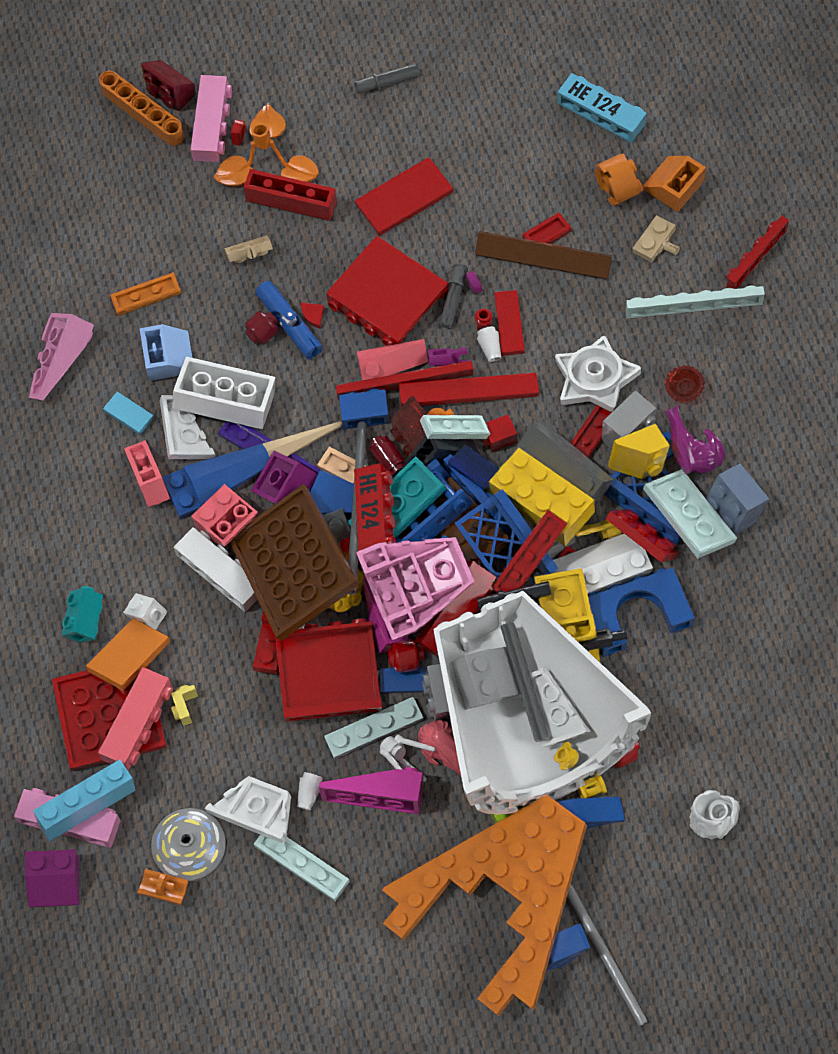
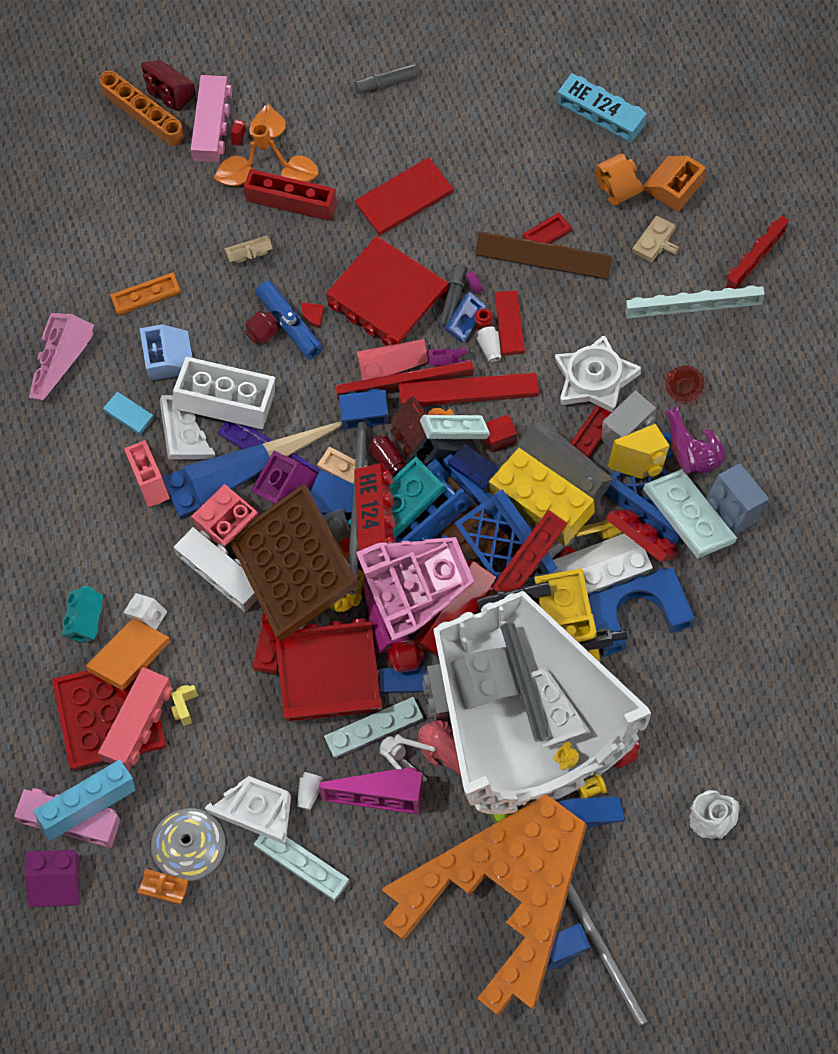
(463, 318): none -> blue tile

